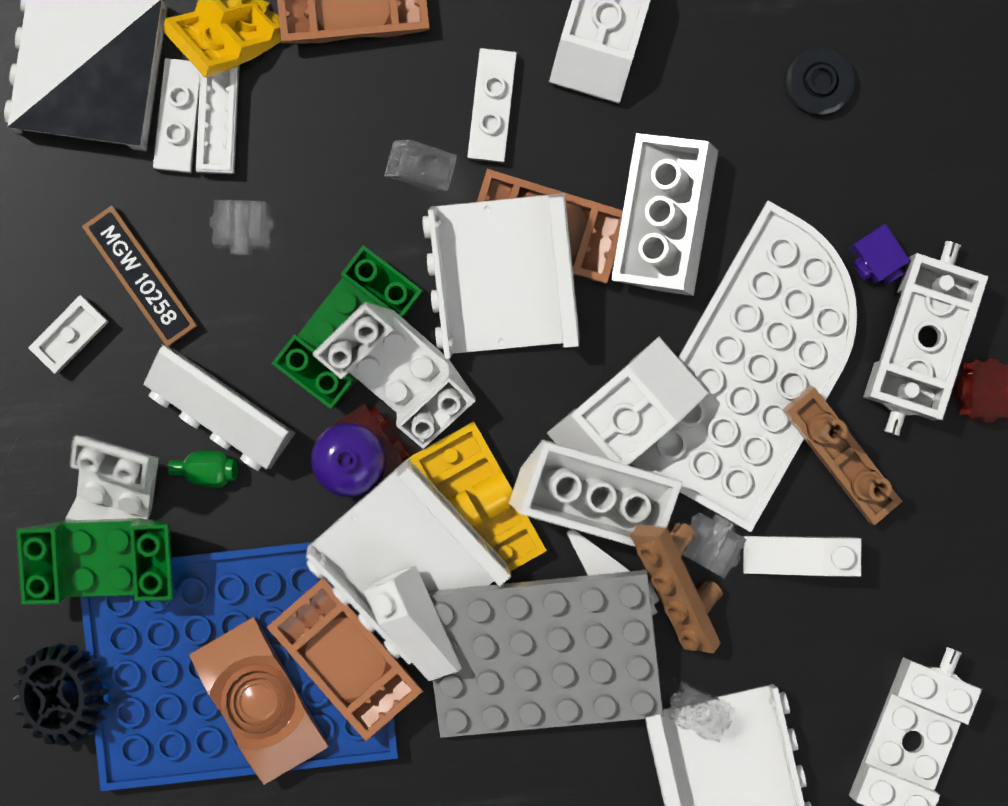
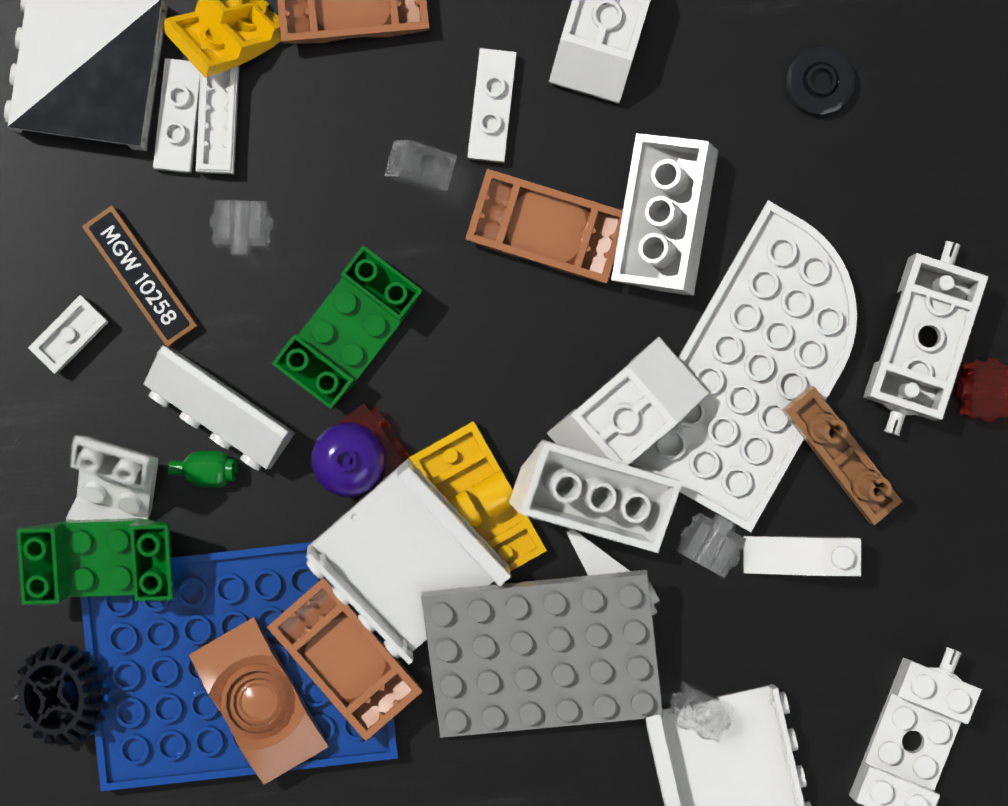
(399, 369): white slope -> none
(412, 622): white slope -> none
(502, 274): white panel -> none
(682, 603): medium nougat plate -> none
(879, 256): dark purple brick -> none

